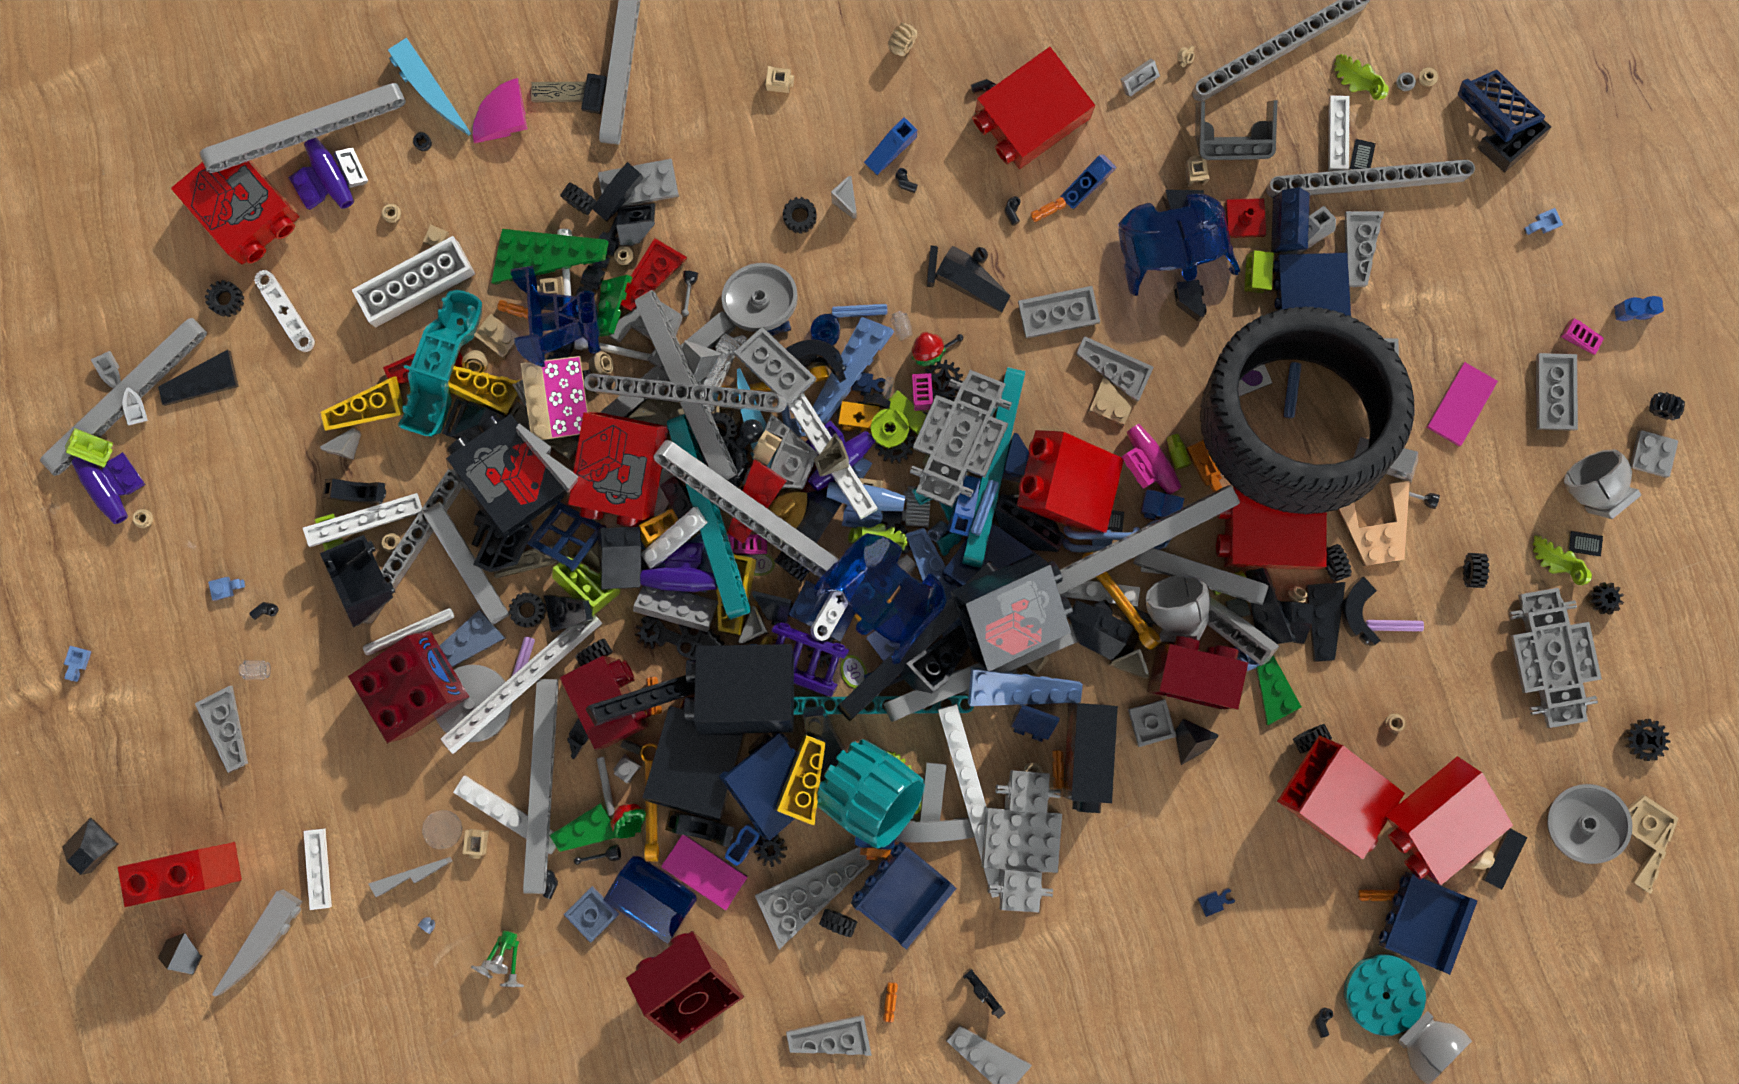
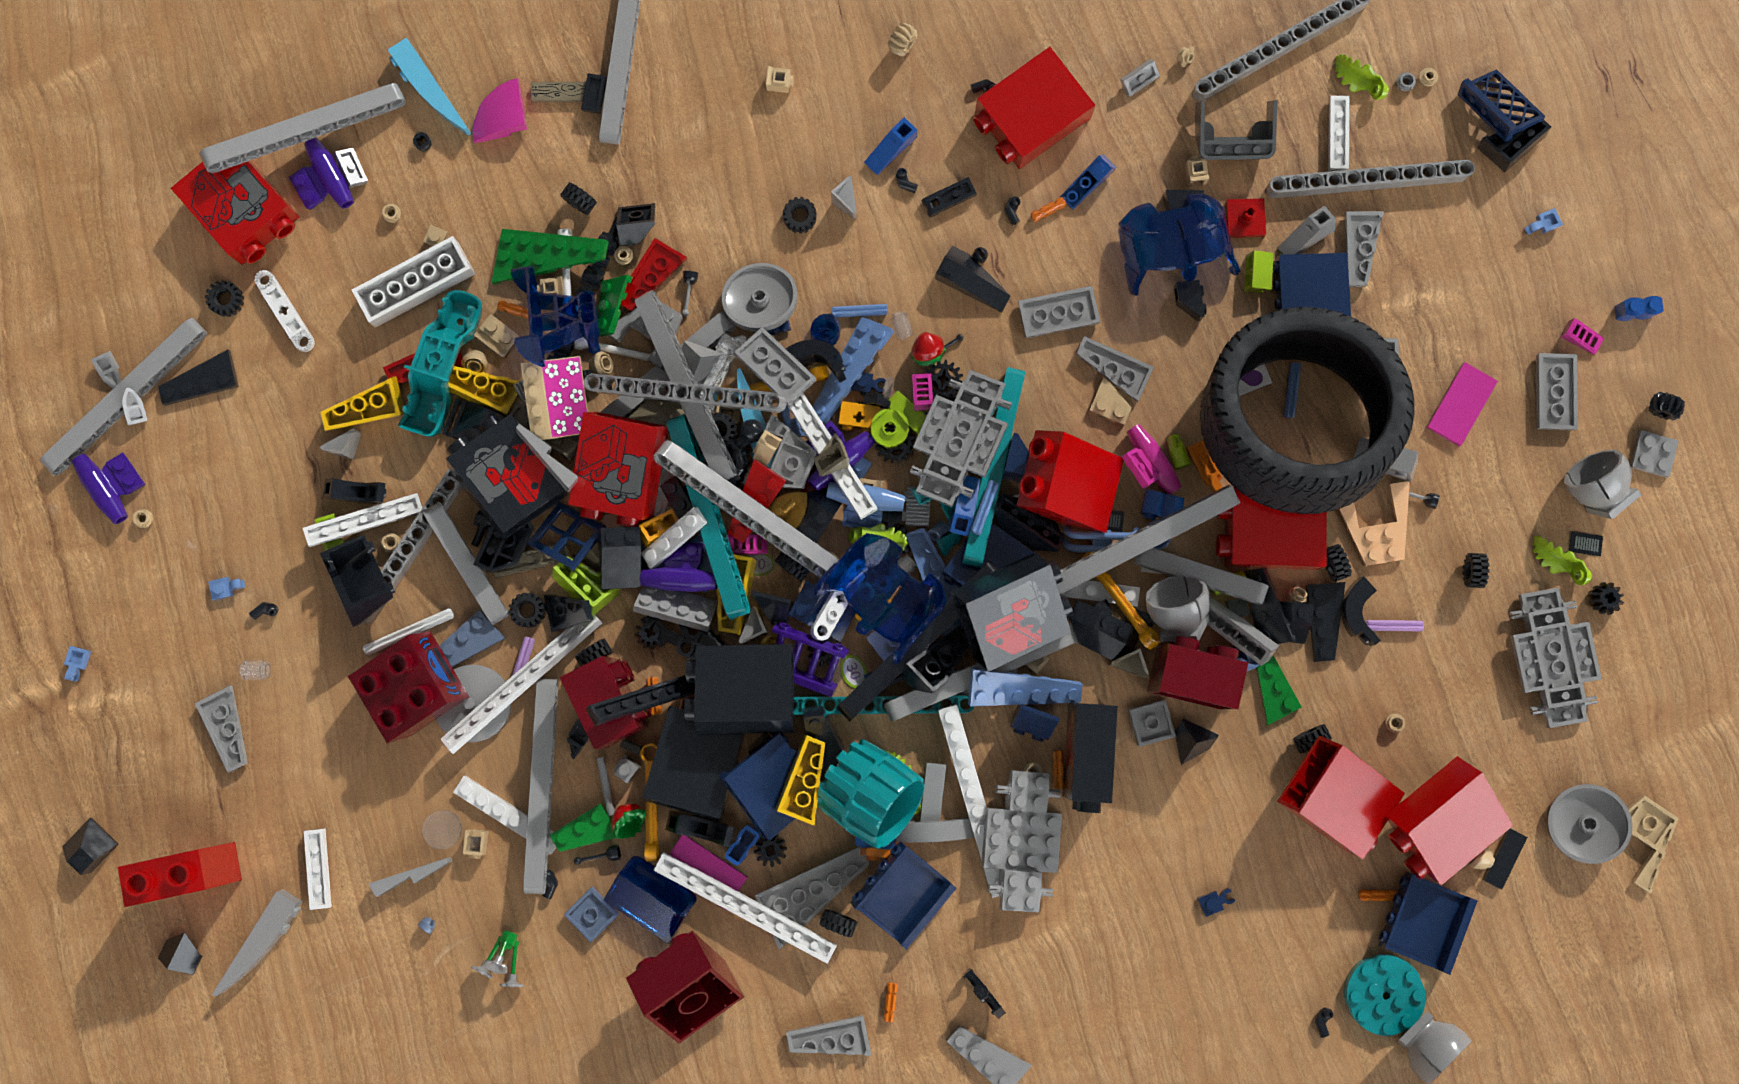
(88, 447): lime hinge -> none
(617, 191): black slope -> none
(658, 182): light grey plate -> none
(745, 907): none -> white plate
(932, 266): black tile -> none
(949, 197): none -> black plate
(1290, 220): dark blue slope -> none
(1362, 154): black sticker -> none
(1638, 739): black gear -> none

